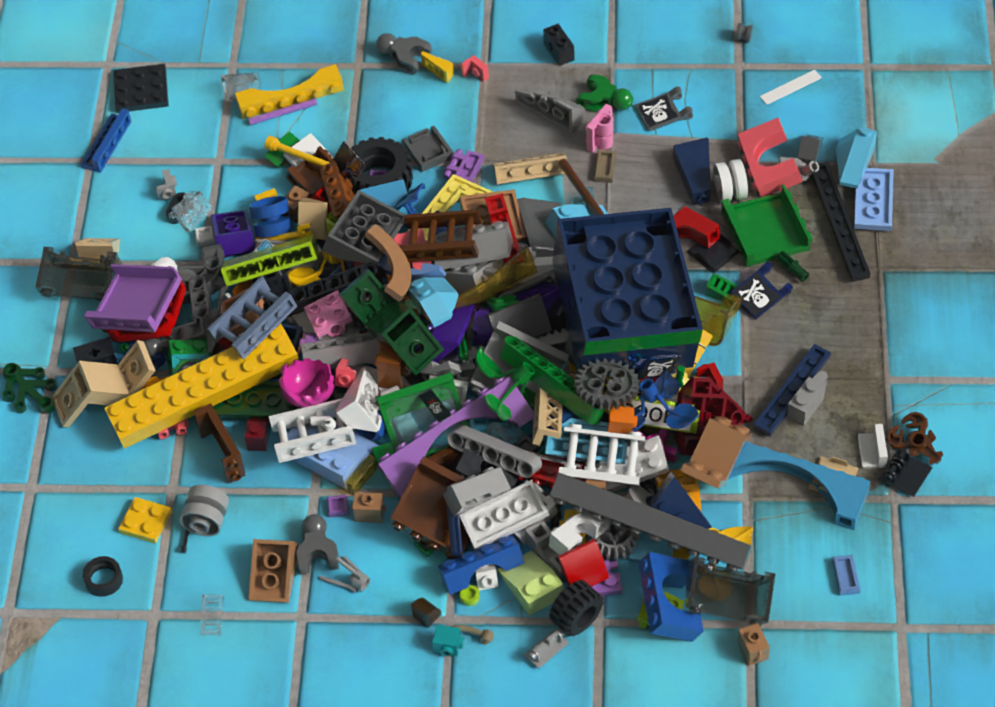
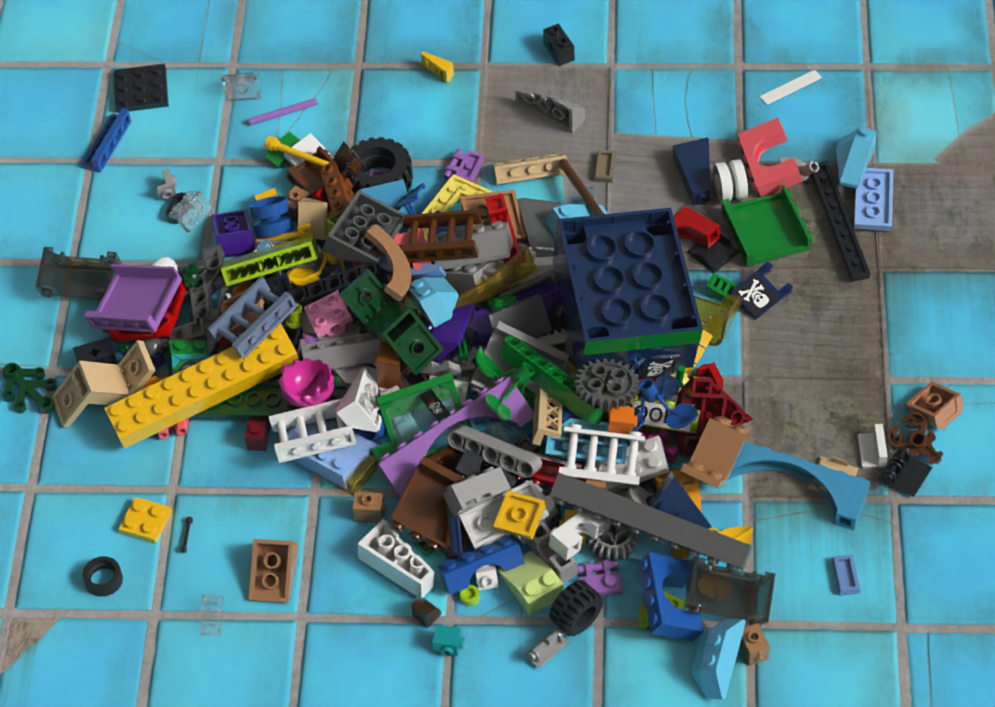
(96, 246): tan slope -> none
(189, 274): none -> dark green plant
(204, 236): white tile -> none
(204, 510): light grey wheel -> none
(210, 423): reddish brown panel -> none
(257, 102): yellow arch -> none
(294, 318): none -> lime bush
(316, 544): dark grey piece -> none
(326, 422): white arm -> none
(338, 506): medium lavender tile -> none
(344, 375): coral bracket -> none
(358, 579): light grey plant -> none
(395, 560): none -> white wedge
(403, 50): dark grey piece -> none
(425, 148): dark grey container -> none
(475, 66): coral bracket -> none
(486, 635): dark tan piece -> none
(519, 515): none -> yellow plate
(584, 564): red slope -> none
(600, 130): bright pink plate -> none
(604, 94): green piece -> none
(662, 110): flag -> none
(716, 657): none -> medium azure wedge
(744, 32): dark grey wheel -> none
(778, 407): dark blue plate -> none
(792, 266): dark green axle -> none
(808, 398): light grey hinge -> none
(809, 148): dark grey slope -> none
(937, 404): none -> nougat slope

